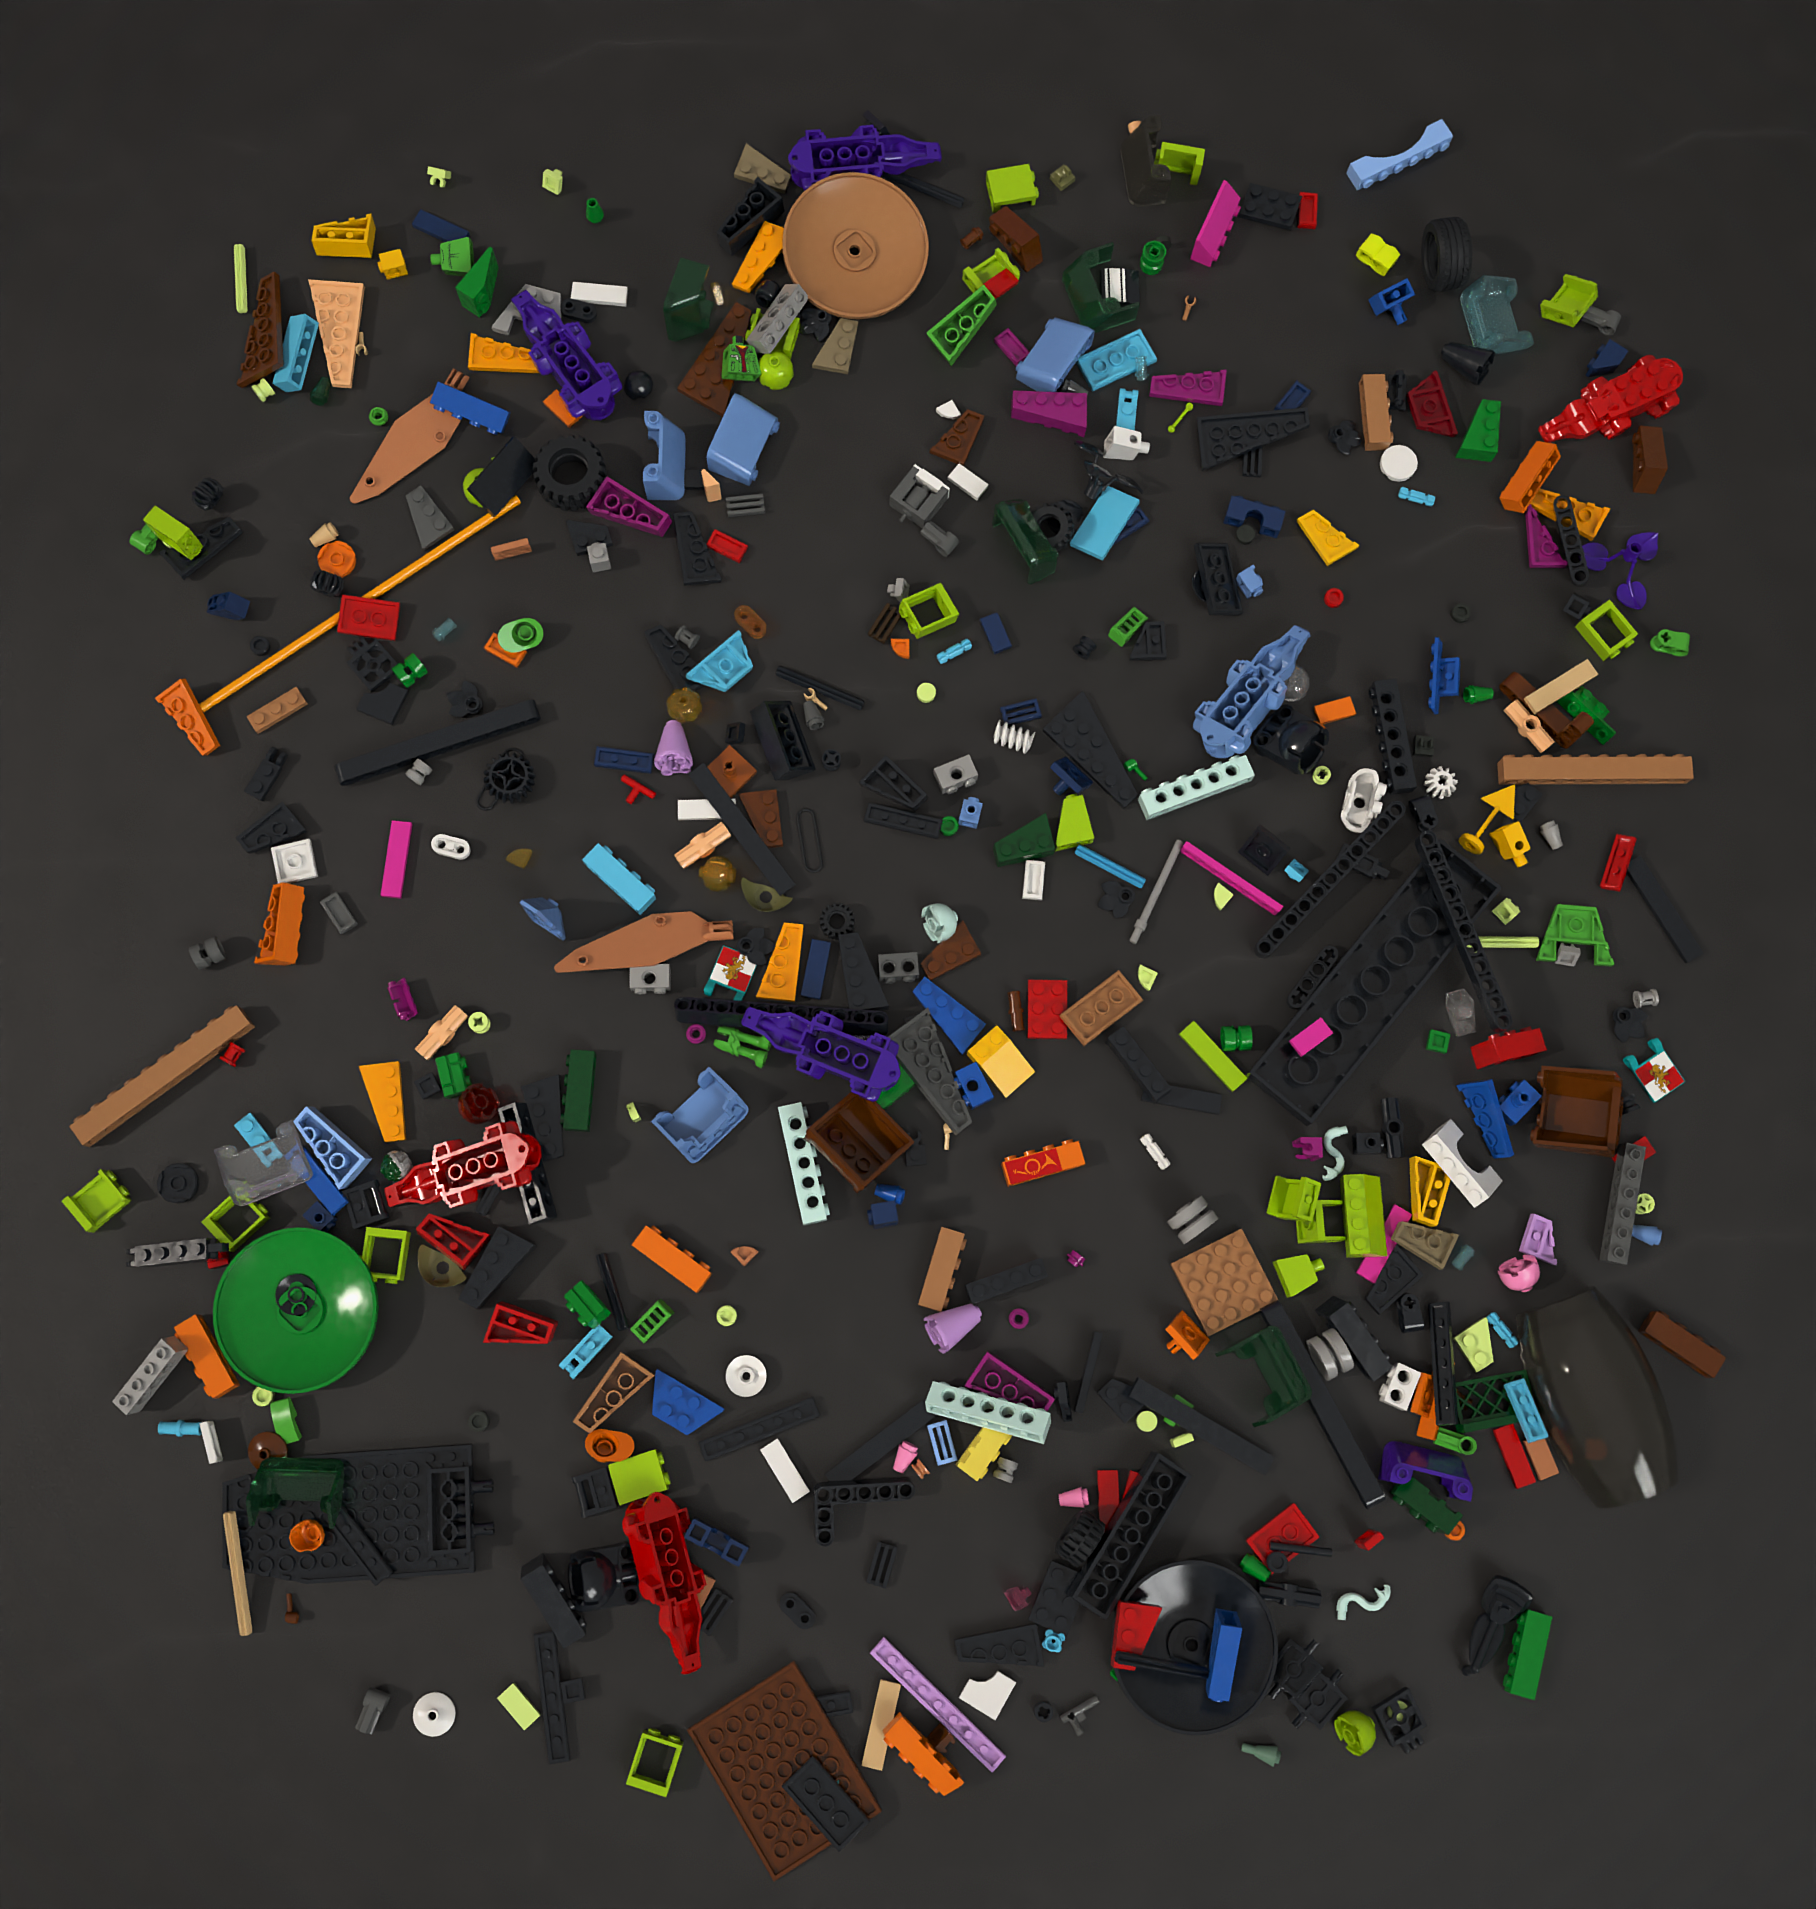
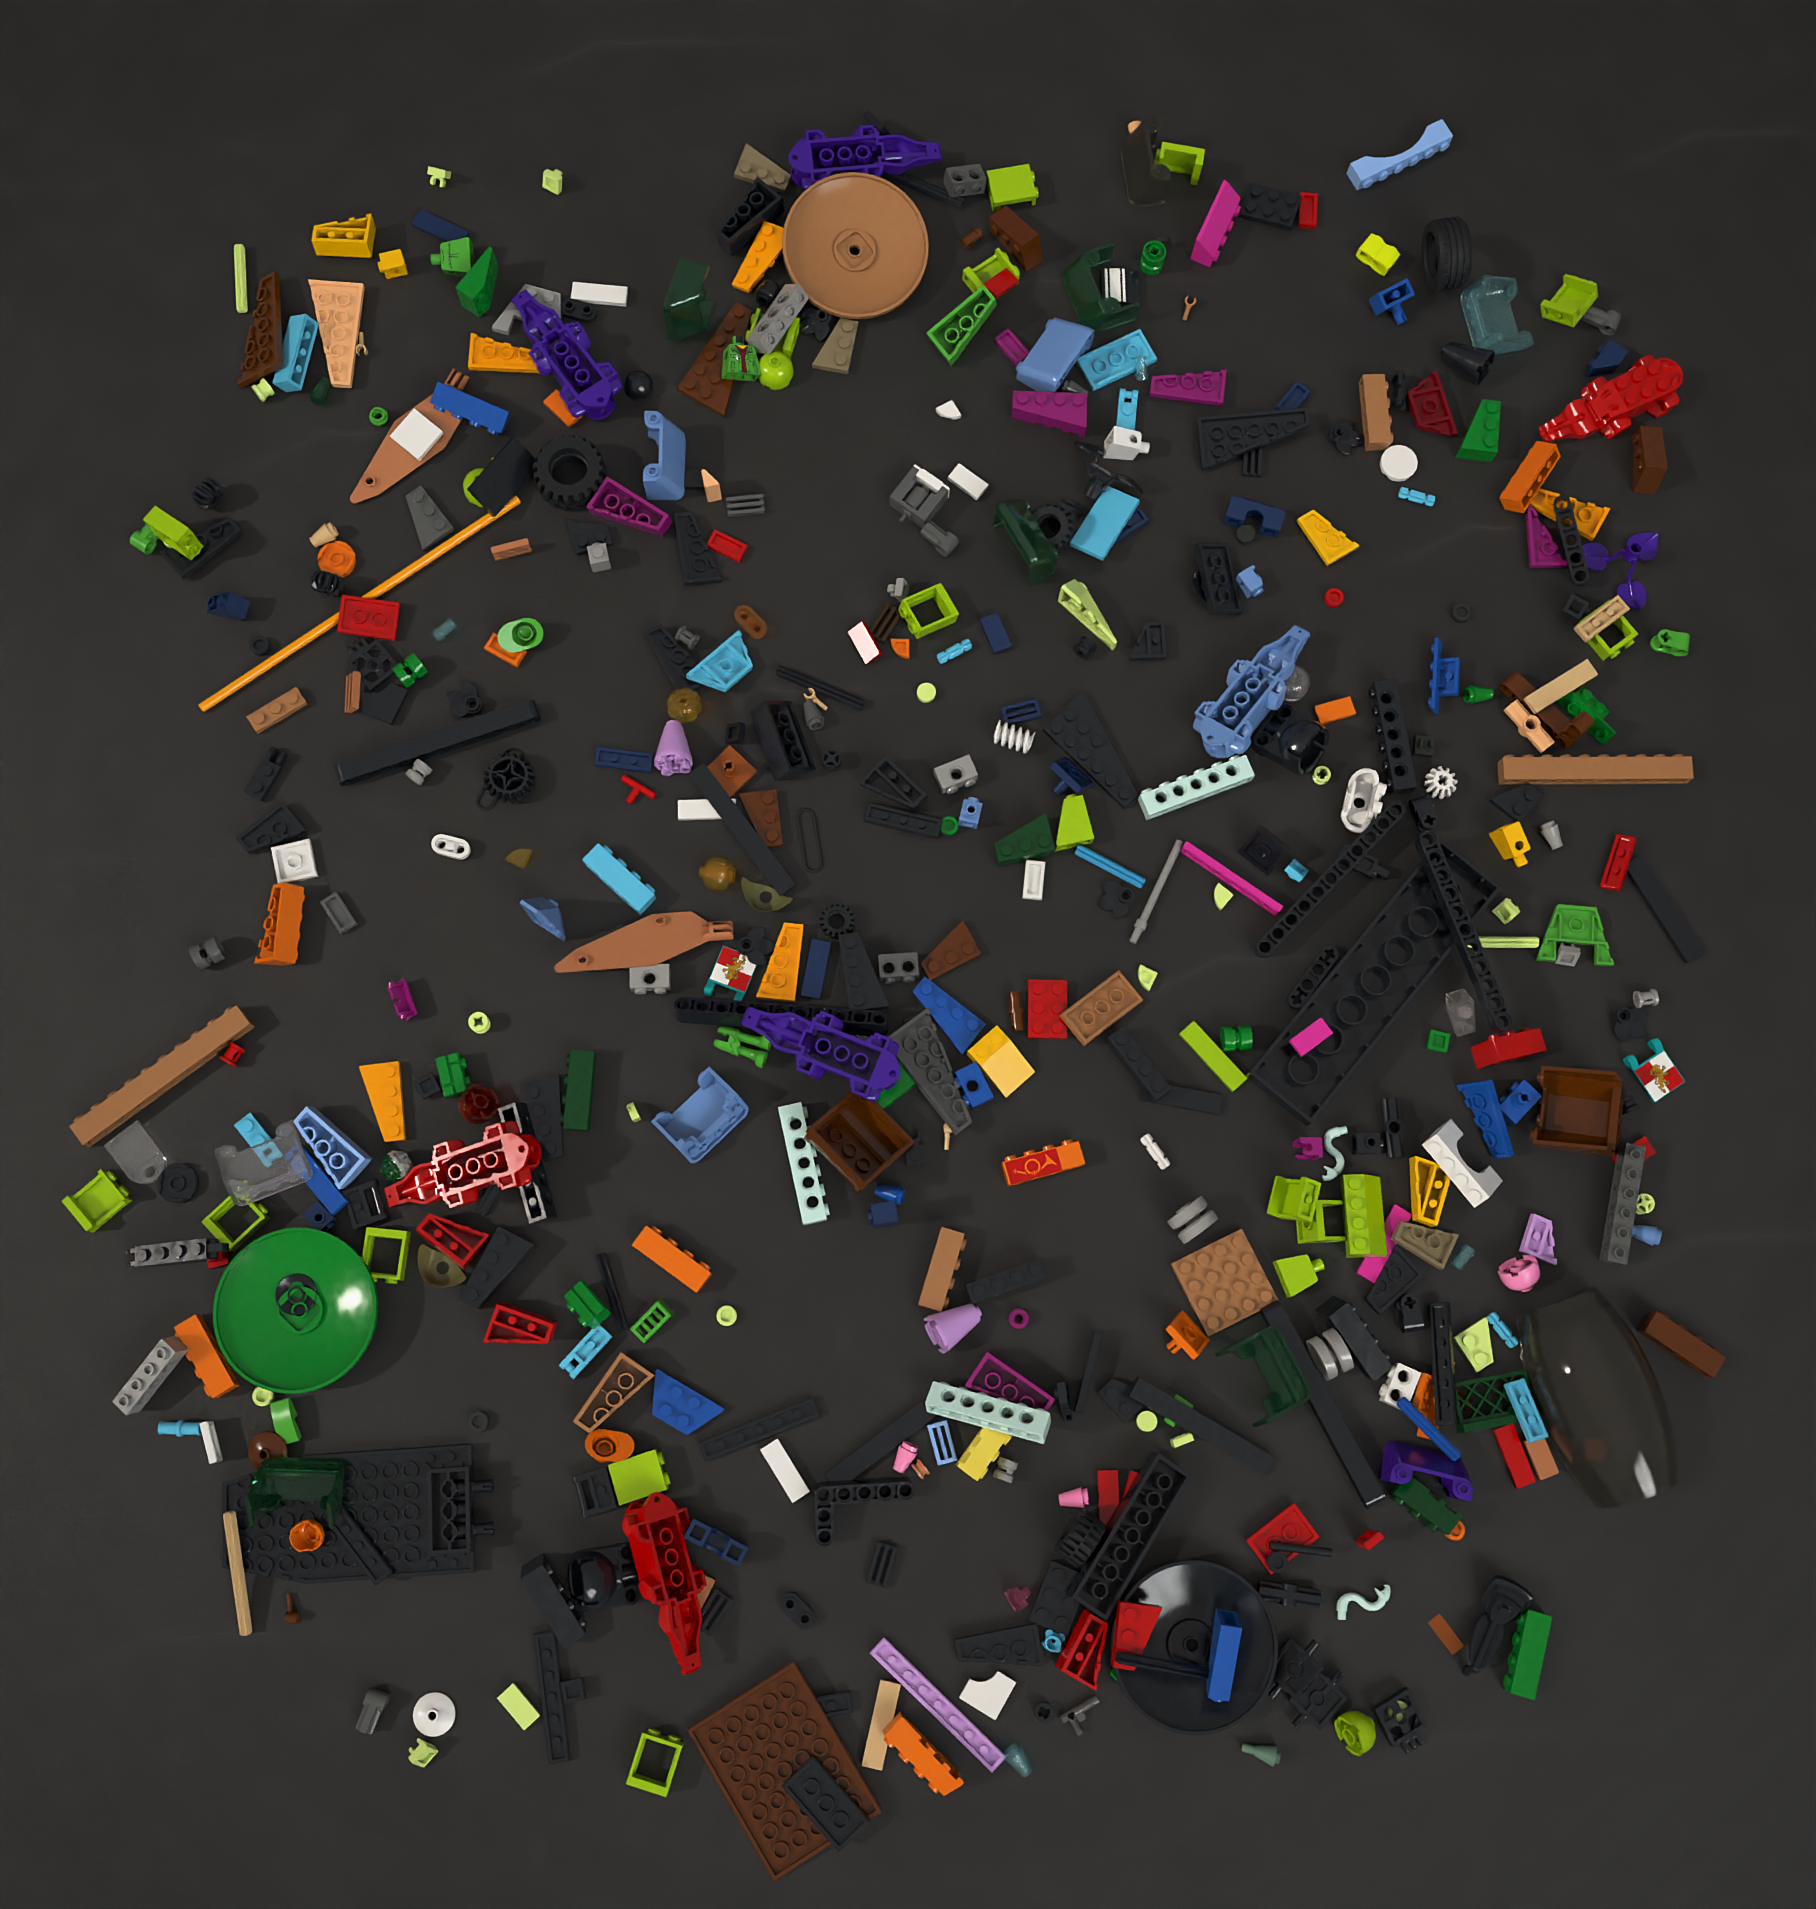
(136, 1152): none -> clear tile
(186, 710): orange wing -> none
(352, 692): none -> nougat tile
(396, 859): dark pink tile -> none
(416, 434): none -> white tile
(422, 1754): none -> yellowish green tile
(441, 1032): light nougat piece -> none
(593, 211): green cone -> none
(695, 1027): magenta plate -> none
(702, 845): light nougat piece -> none
(717, 293): clear yellow tile -> none
(735, 1373): white dish -> none
(740, 440): medium blue windscreen -> none
(744, 1254): nougat tile -> none
(865, 642): none -> tile
(940, 921): light aqua cylinder -> none
(940, 1738): reddish brown tile -> none
(959, 440): reddish brown wing -> none
(964, 180): none -> dark grey brick
(1017, 1759): none -> clear light blue cone
(1062, 177): olive tile -> none
(1075, 1258): magenta plate -> none
(1080, 603): none -> yellowish green wedge
(1084, 1650): none -> red wedge
(1120, 635): bright green slope -> none
(1132, 764): green hand -> none
(1189, 407): lime hinge -> none
(1254, 1567): green cone -> none
(1428, 1428): none -> blue axle
(1445, 1634): none -> dark orange sticker
(1453, 1440): bright green piece -> none
(1501, 801): yellow piece -> none
(1601, 618): none -> tan tile

